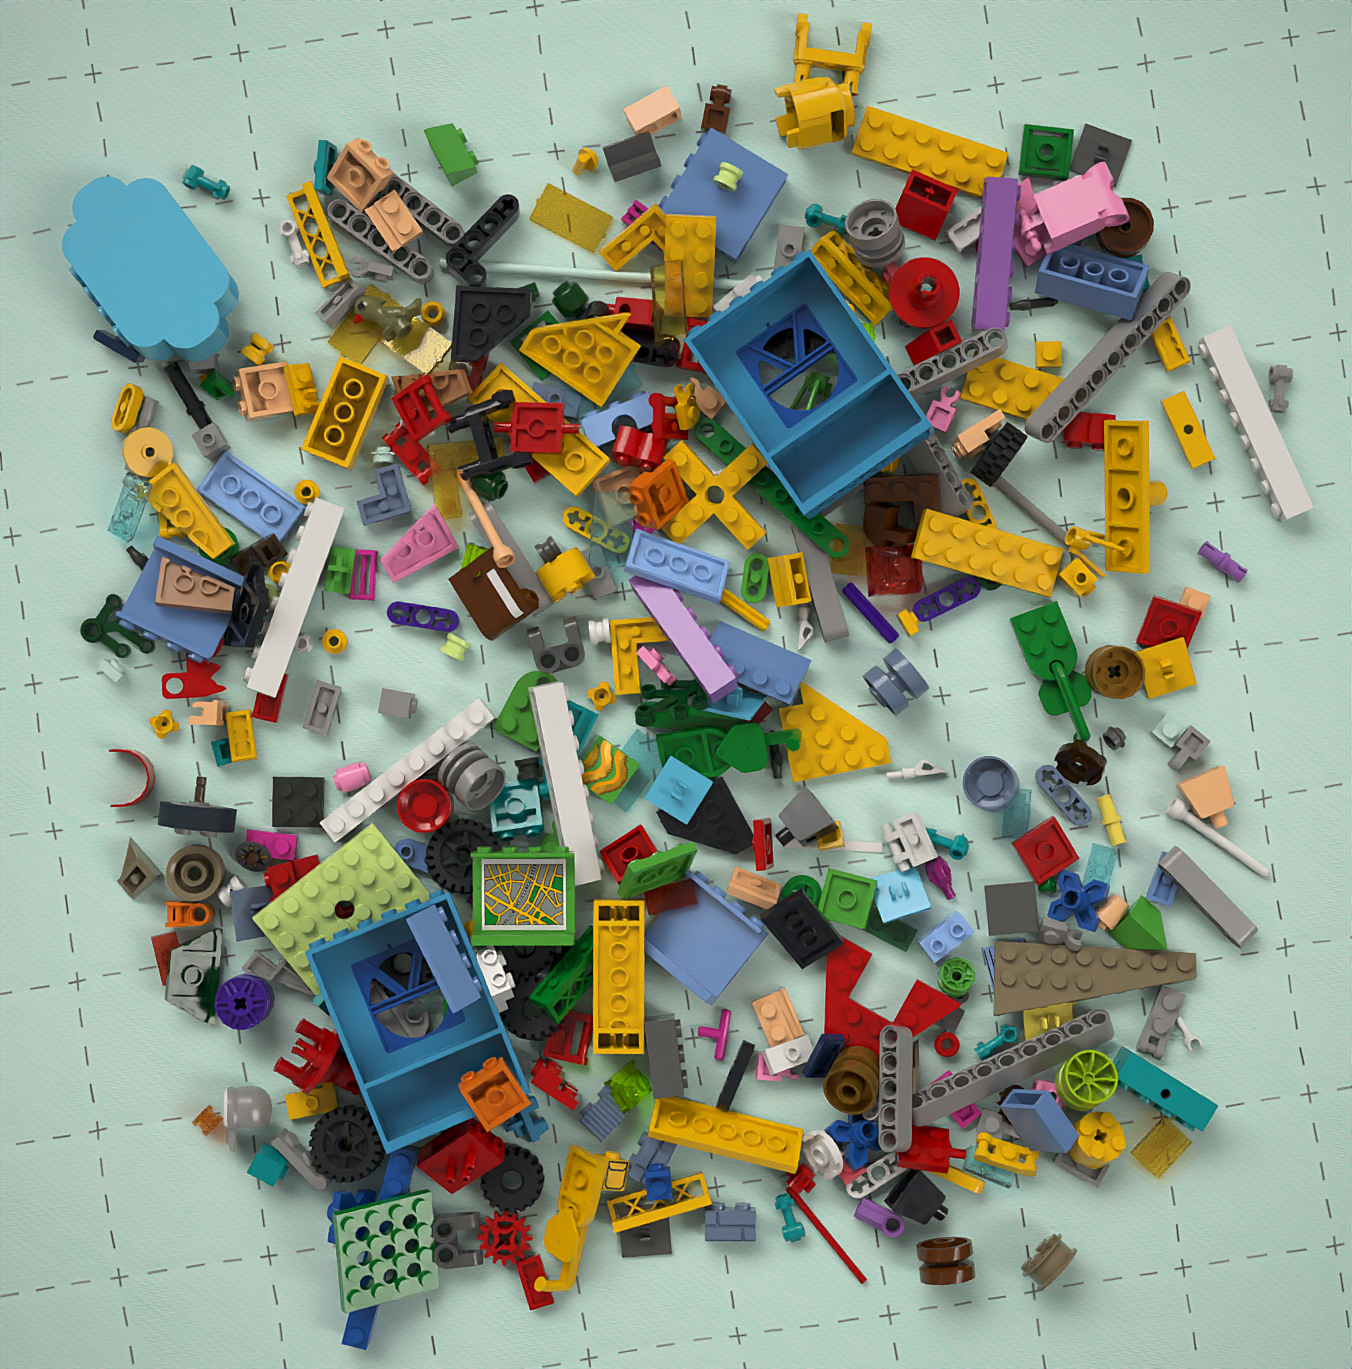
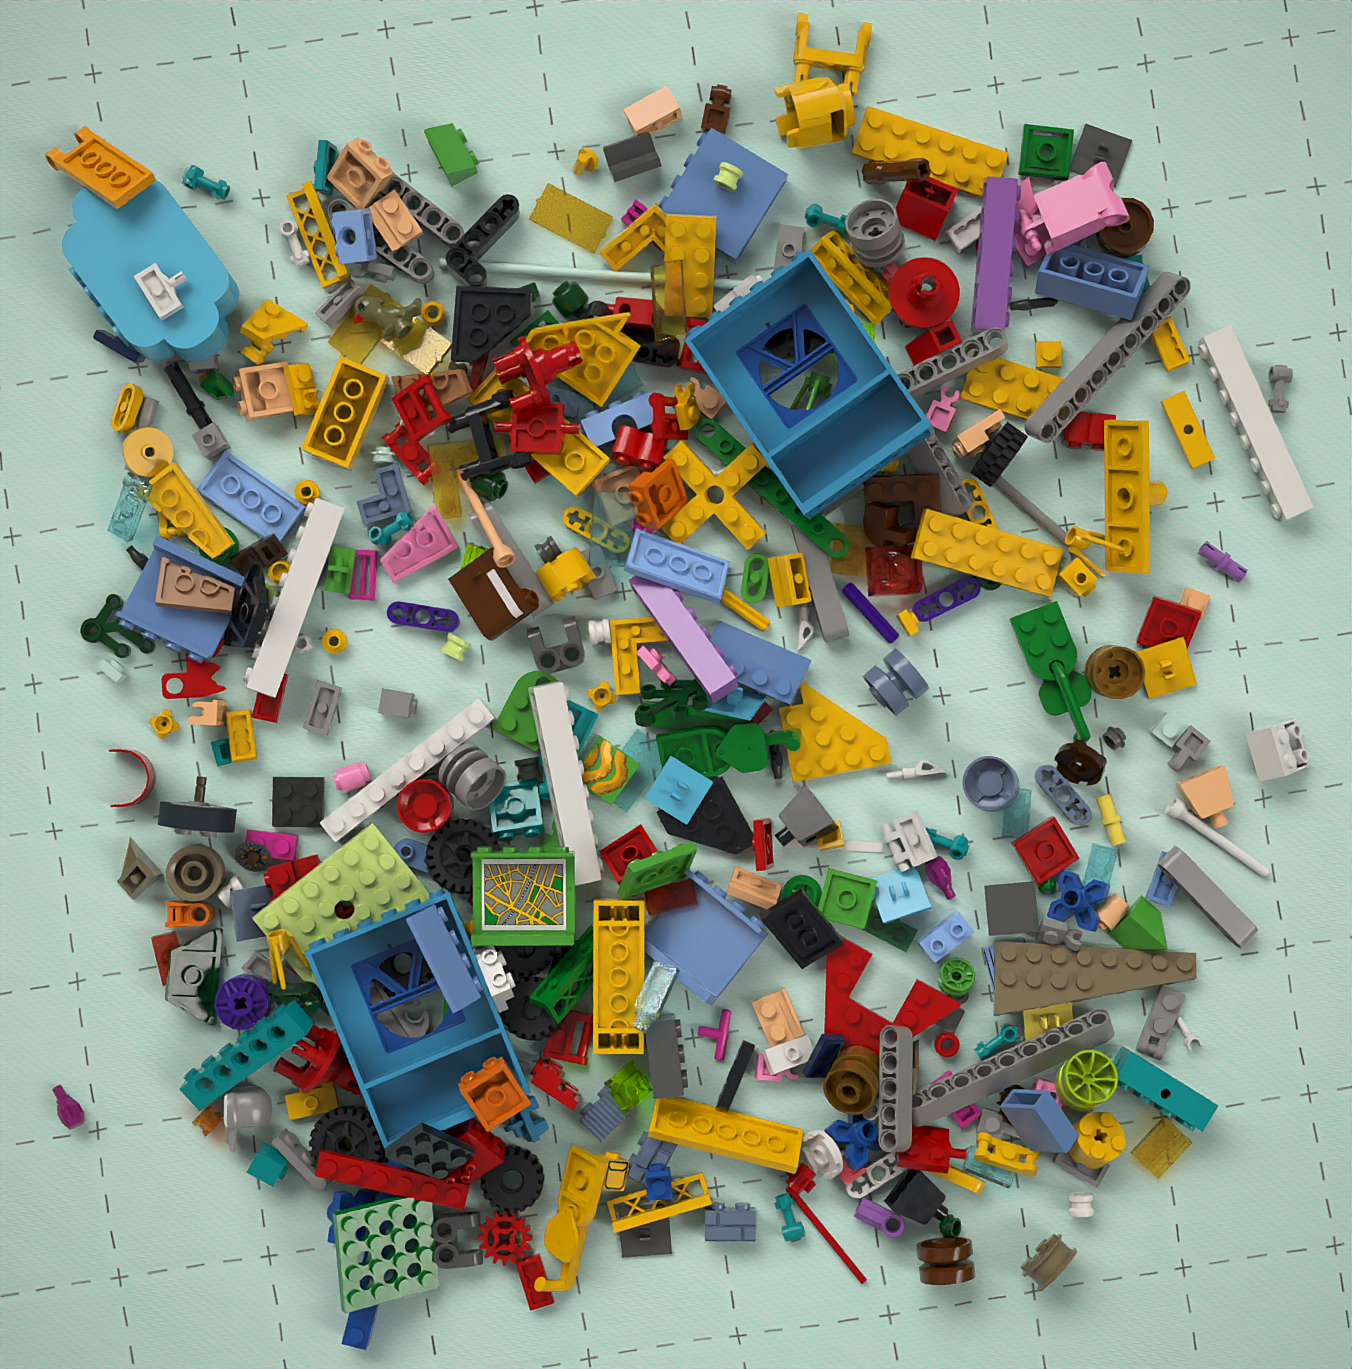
(68, 1109): none -> magenta piece
(102, 168): none -> light orange hinge
(161, 290): none -> white plate
(204, 1091): none -> teal brick
(271, 323): none -> yellow wing
(278, 945): none -> yellow plant
(305, 994): none -> clear green plate
(361, 224): none -> light blue brick
(383, 536): none -> teal bar
(390, 1179): none -> red plate
(430, 1151): none -> black plate
(538, 367): none -> red piece
(654, 994): none -> clear light blue hinge
(909, 170): none -> reddish brown axle
(950, 1226): none -> dark green plate
(1081, 1204): none -> white wheel
(1277, 750): none -> white slope

